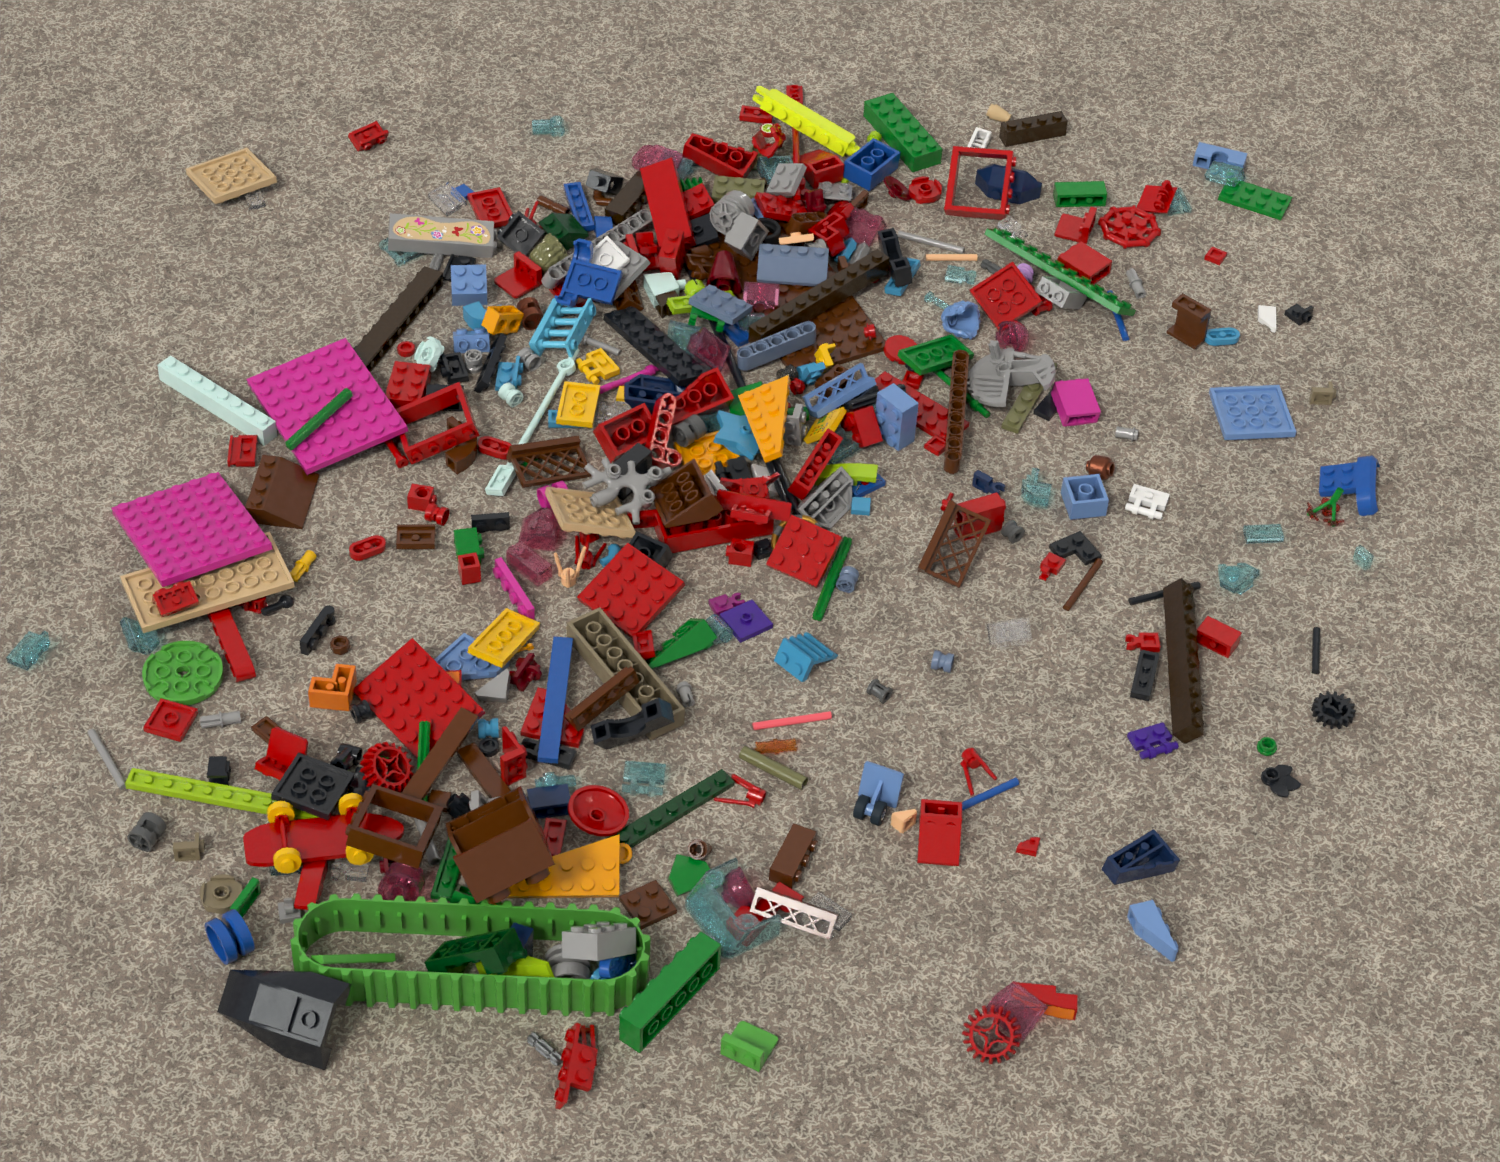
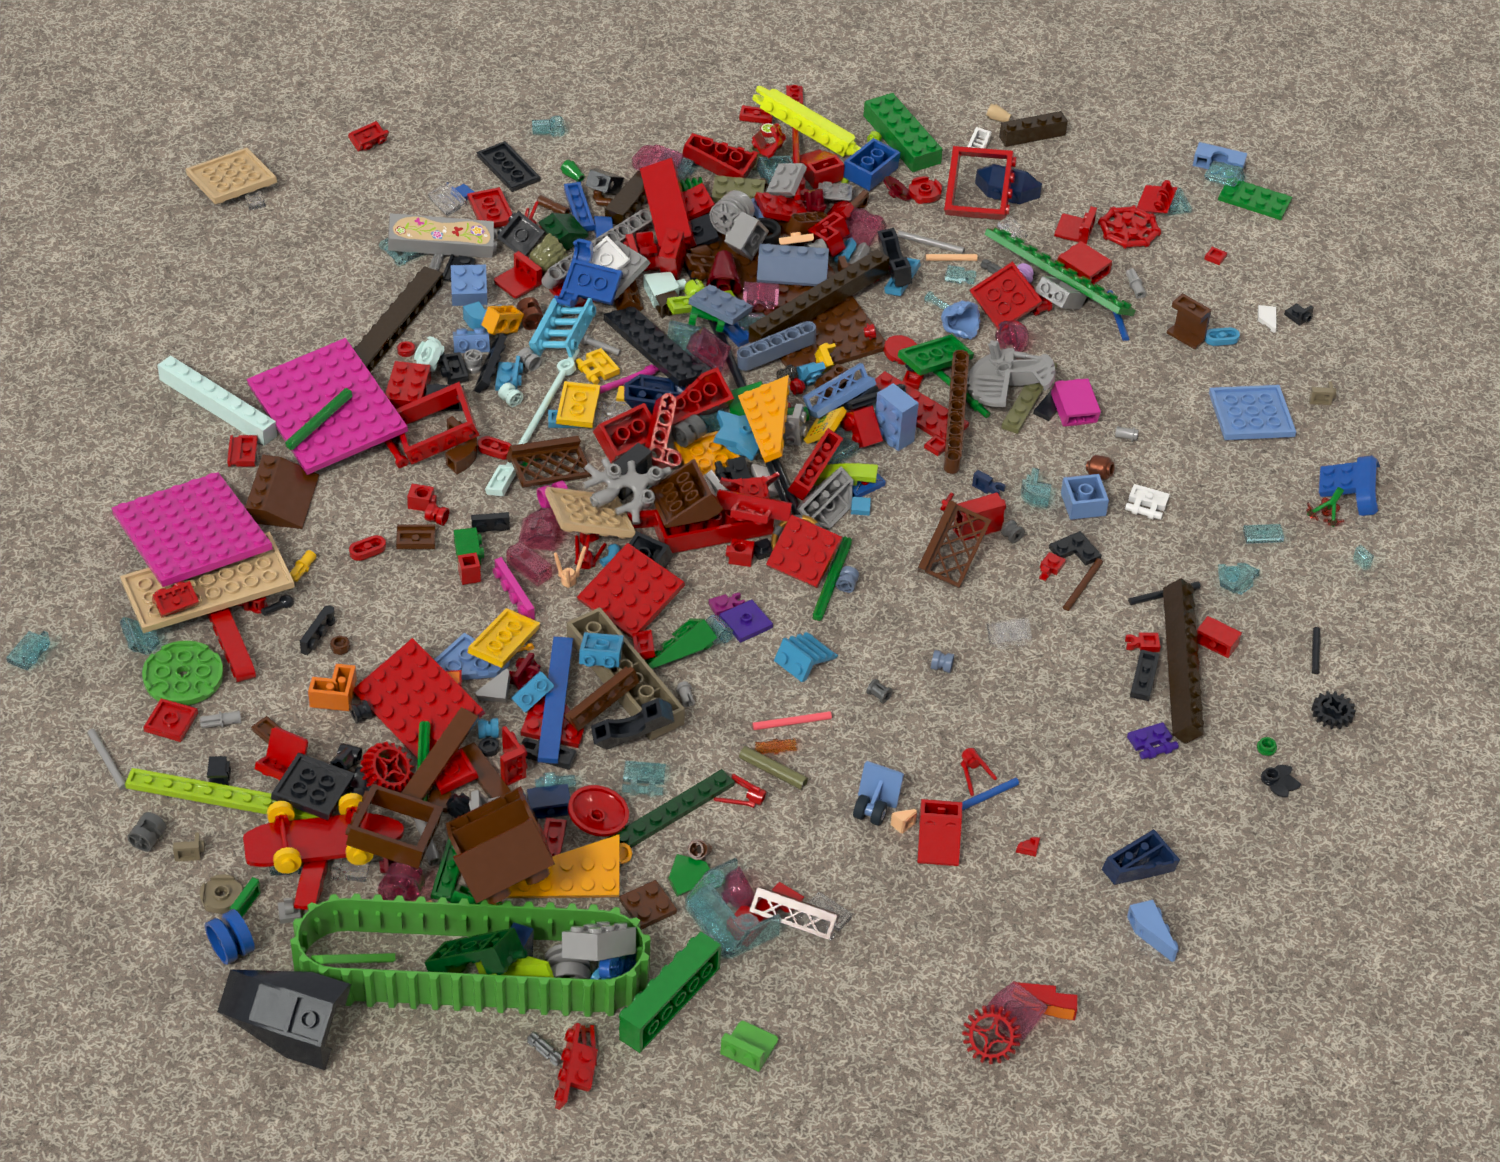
(456, 773): none -> red tile
(508, 166): none -> black tile
(532, 691): none -> dark azure bracket
(571, 170): none -> green cone
(601, 650): none -> dark azure plate
(793, 856): reddish brown brick -> none
(1080, 194): green brick -> none

